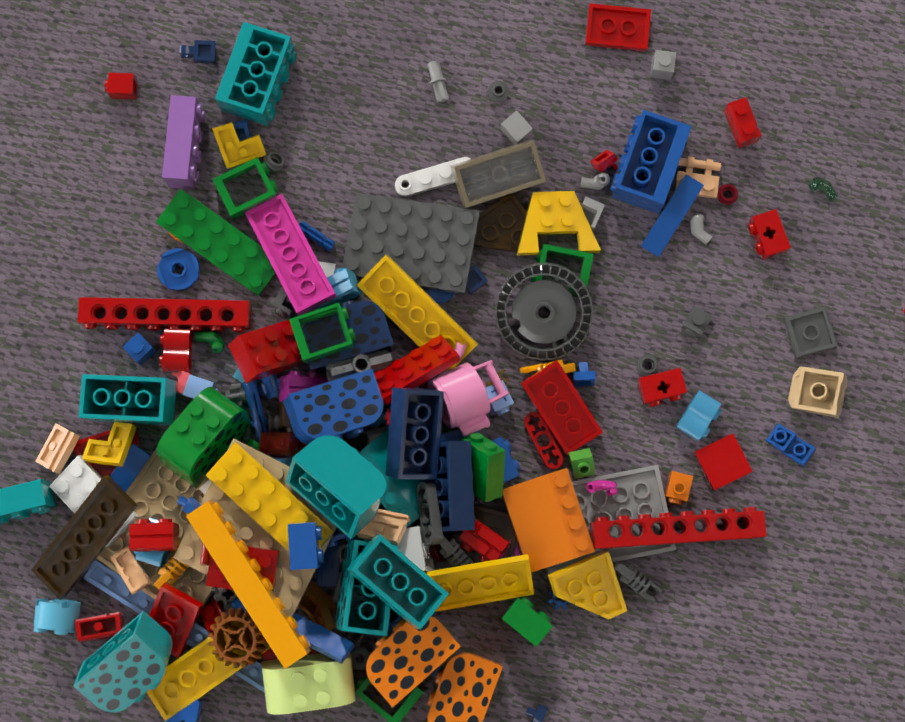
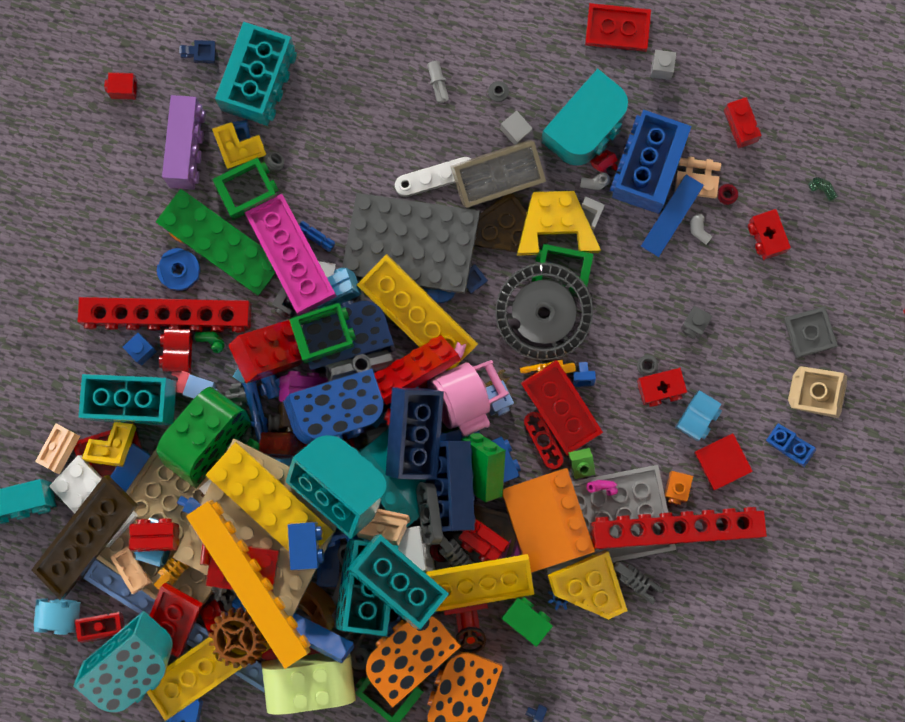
(469, 626): none -> red piece
(587, 121): none -> teal brick

